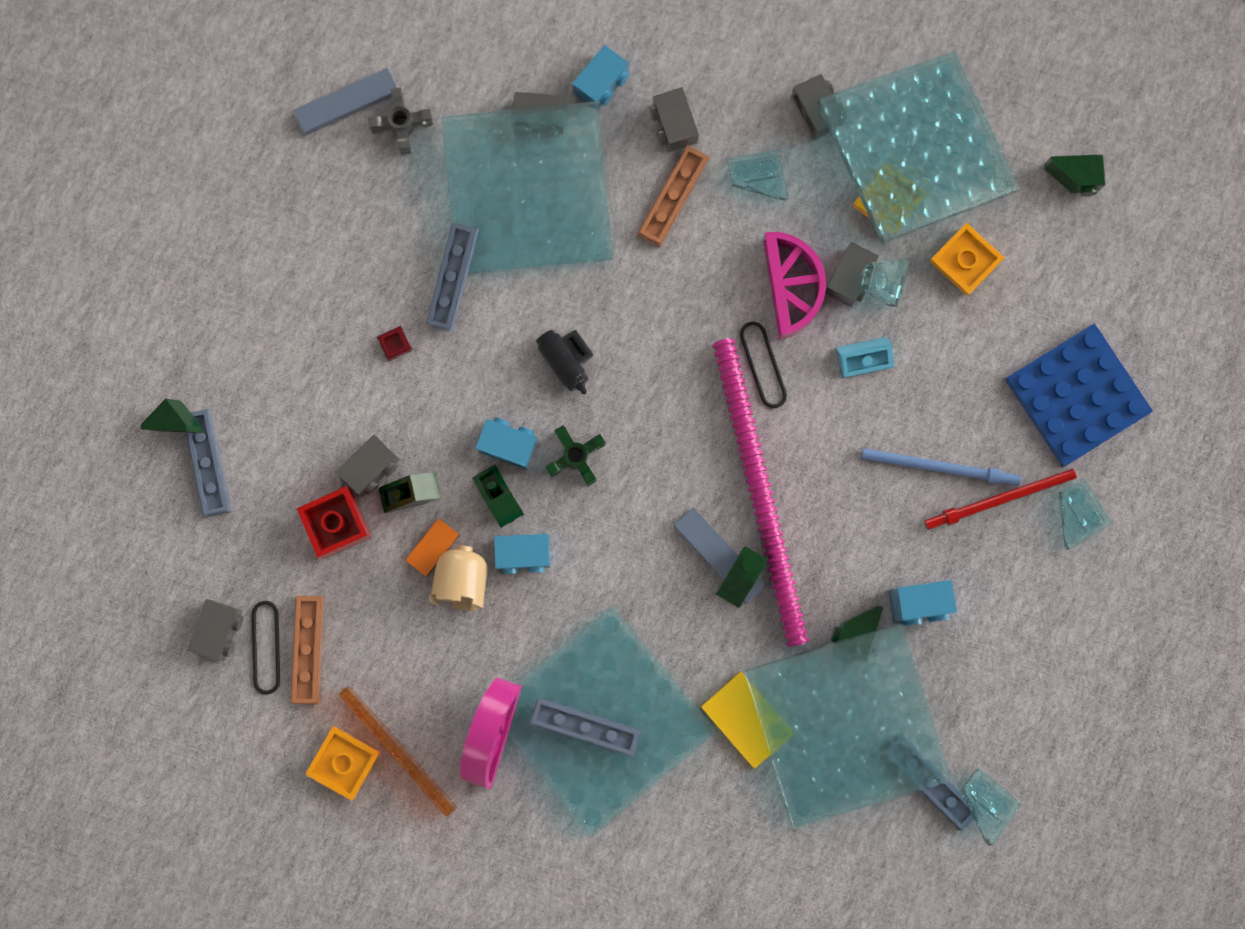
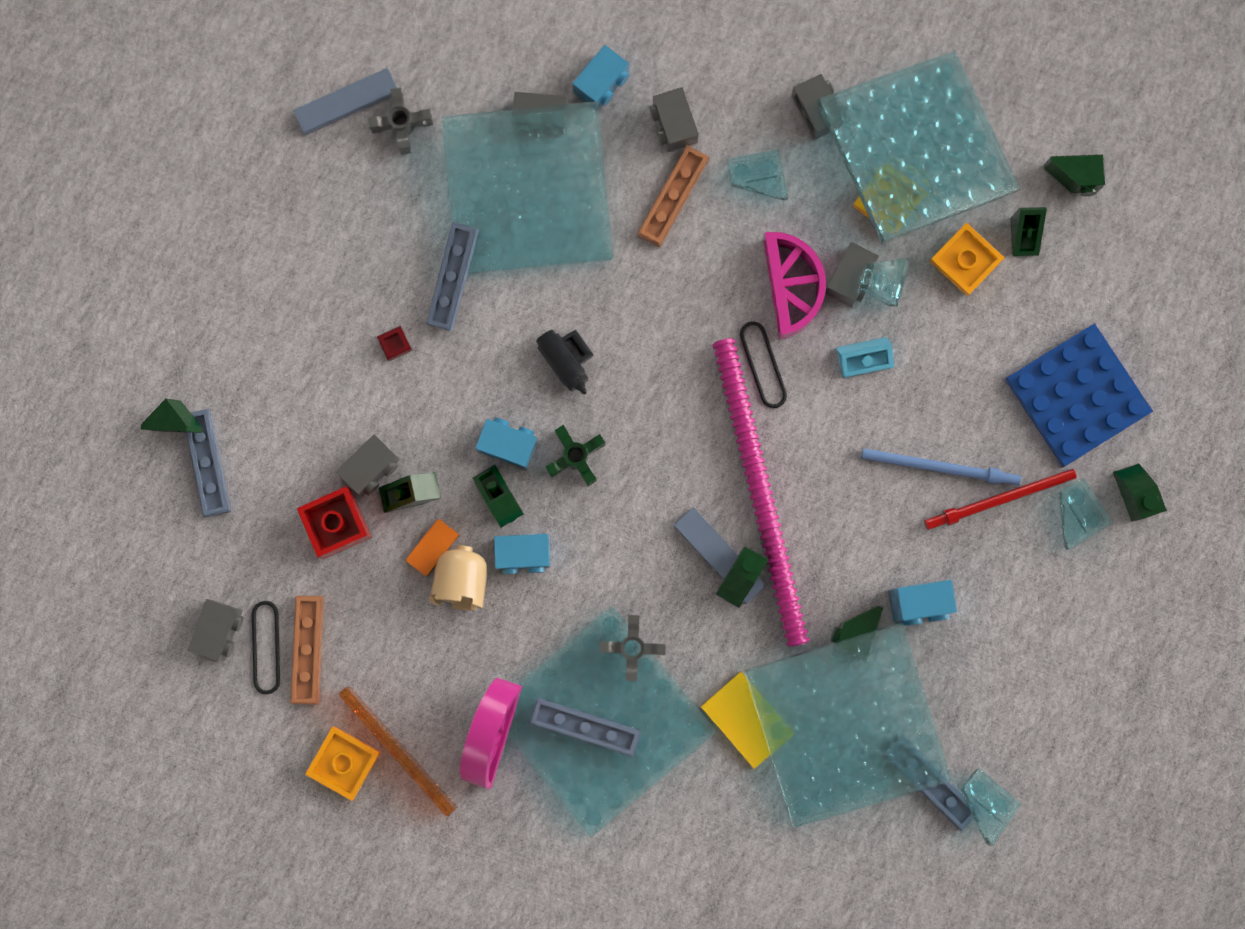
(619, 647): none -> dark grey pin
(1027, 231): none -> dark green slope
(1139, 492): none -> dark green slope

